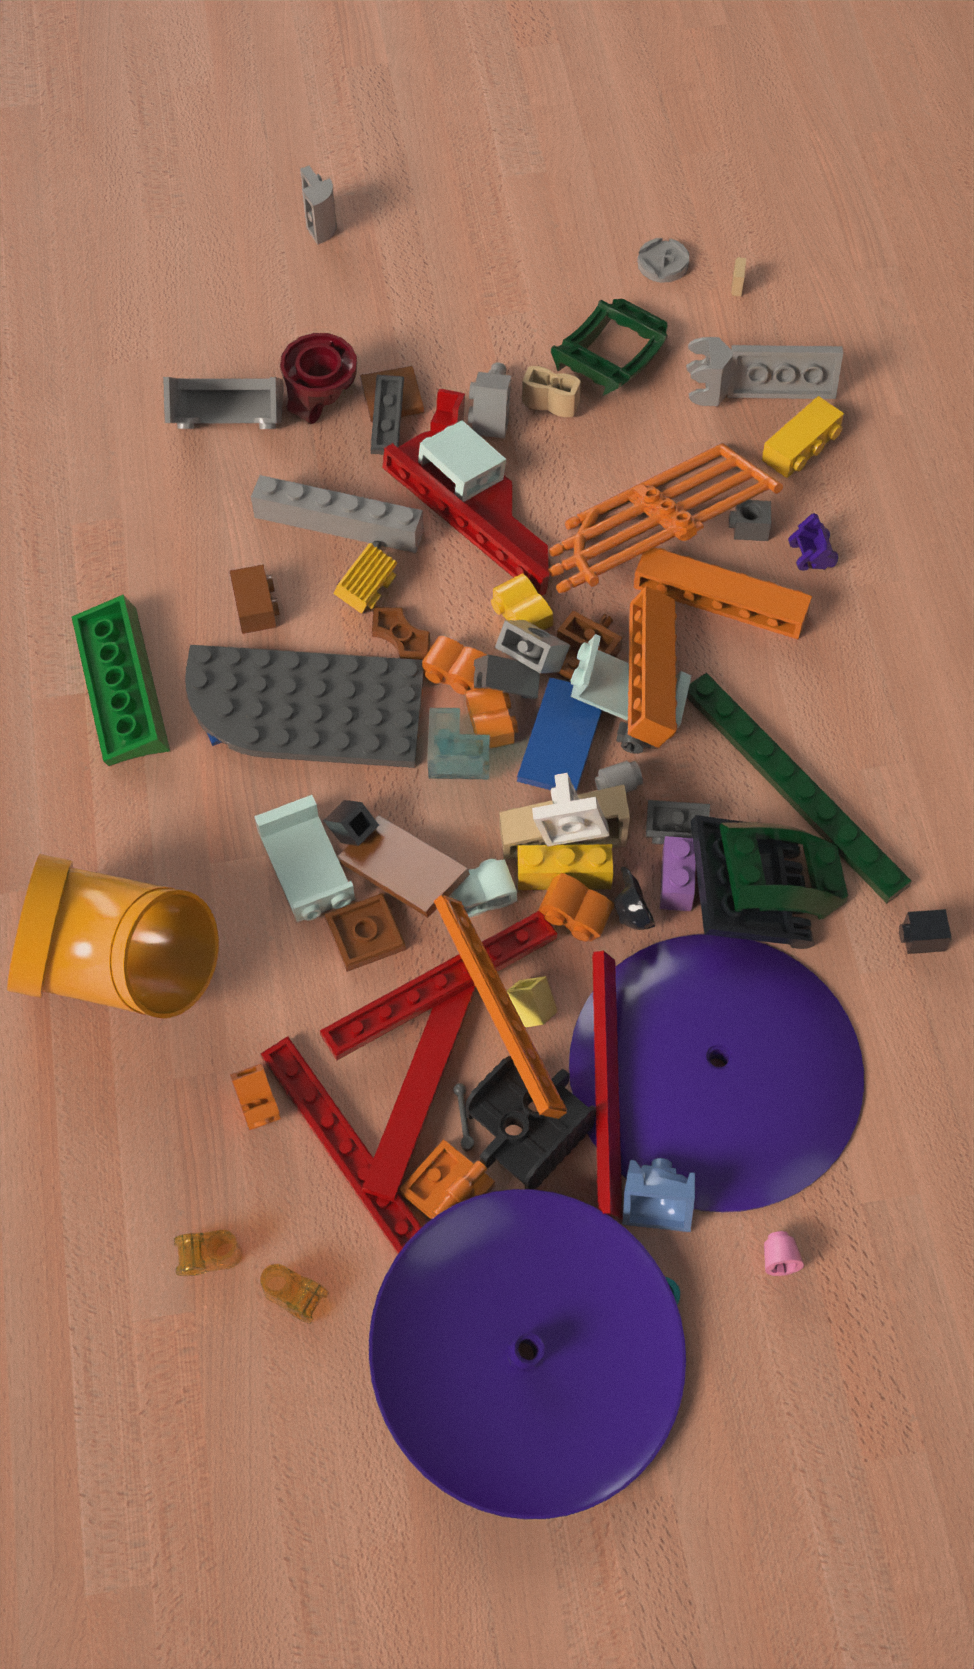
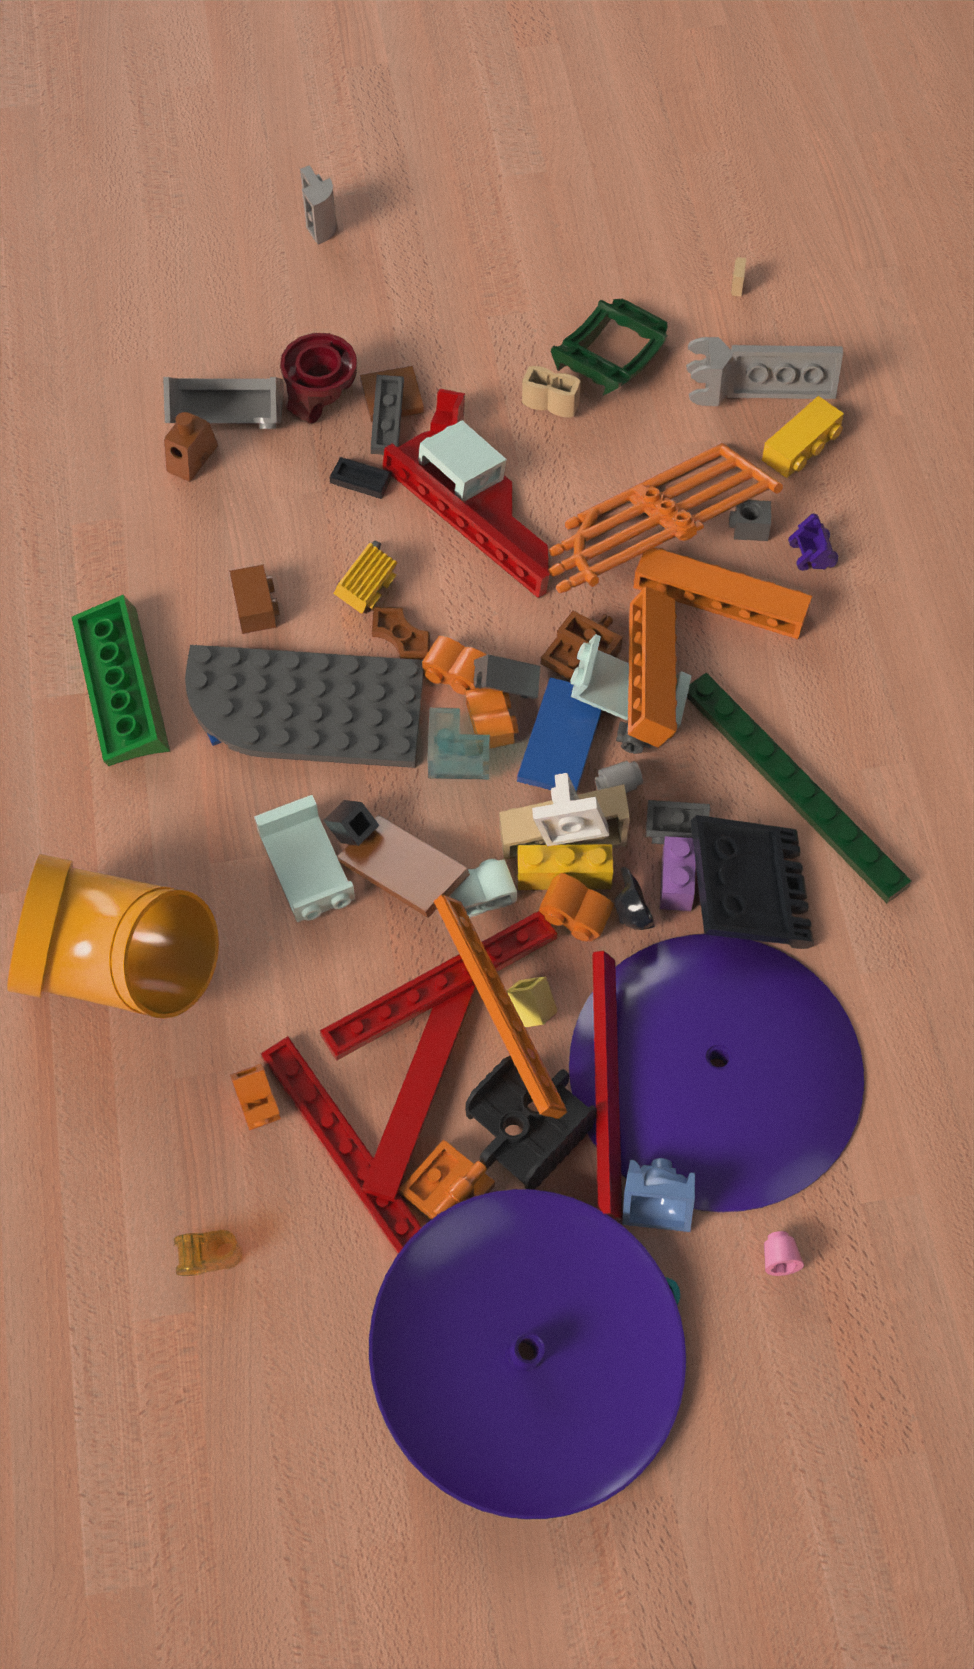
(188, 445): none -> dark orange torso
(298, 1296): clear yellow piece -> none
(337, 513): light grey brick -> none
(360, 477): none -> black tile
(365, 932): dark orange tile -> none
(467, 1142): dark grey hinge -> none
(491, 402): light grey brick -> none
(520, 601): yellow brick -> none
(532, 646): light grey brick -> none
(663, 260): light grey tile -> none
(747, 877): dark green wedge -> none
(925, 931): black brick -> none

